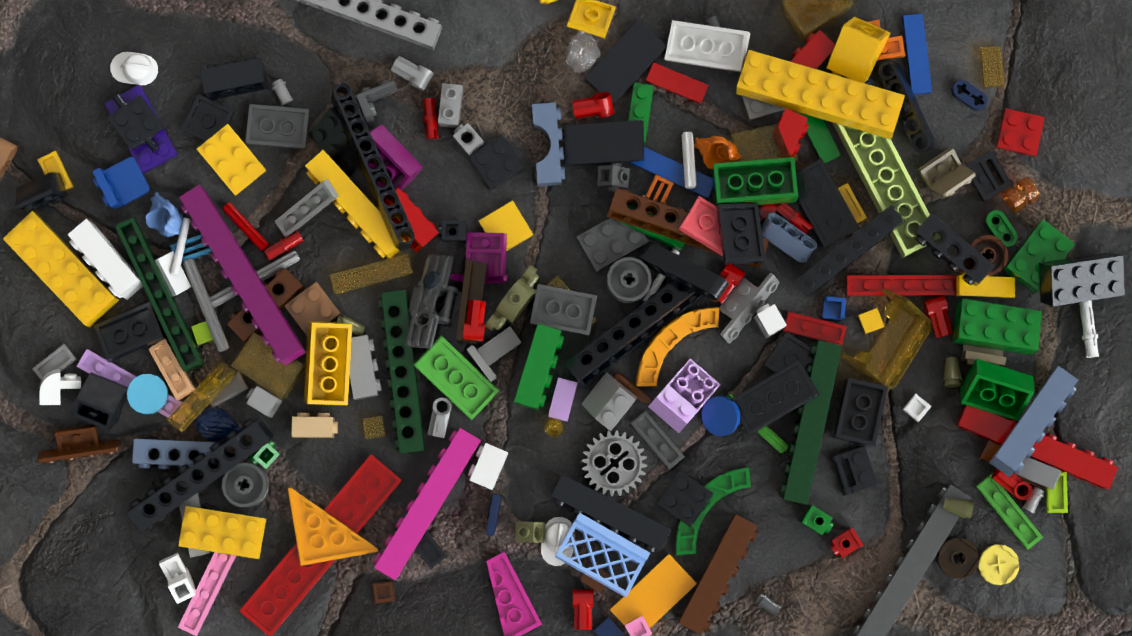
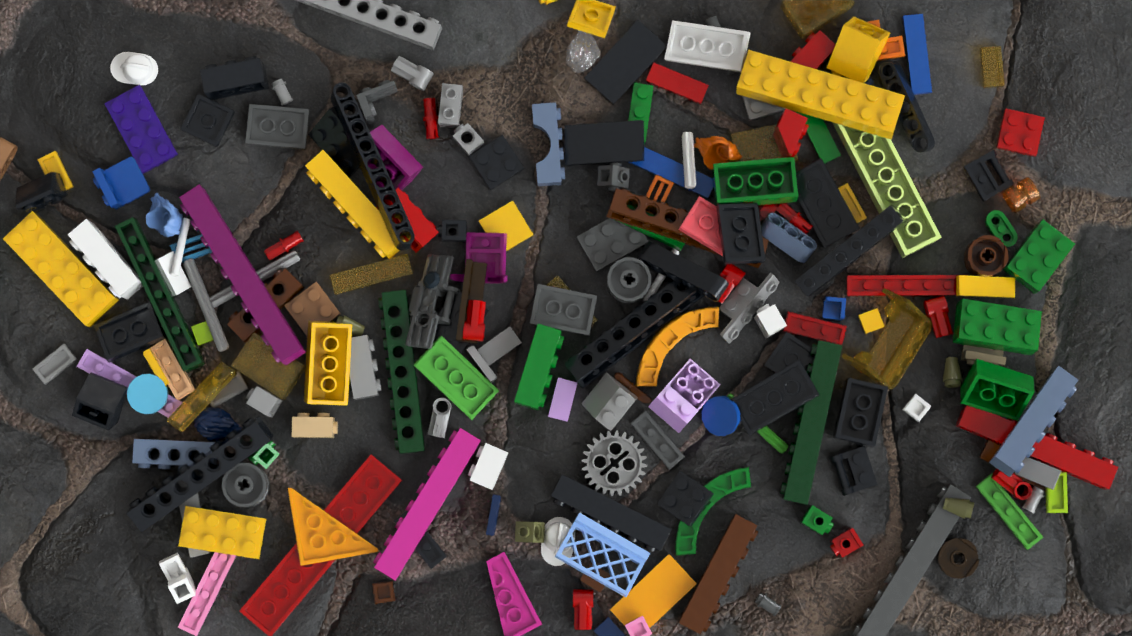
(52, 383): white brick -> none
(78, 442): reddish brown bracket -> none
(136, 123): black plate -> none
(151, 359): none -> yellow tile
(231, 159): yellow plate -> none
(245, 226): red axle -> none
(306, 208): light grey plate -> none
(374, 427): clear yellow tile -> none
(515, 300): olive piece -> none
(553, 427): clear yellow plate -> none
(598, 105): red piece -> none
(945, 173): dark tan bracket -> none
(966, 99): dark blue beam -> none
(981, 265): black brick -> none
(998, 564): light yellow tile -> none
(1081, 279): brick -> none
(1089, 332): white pin -> none

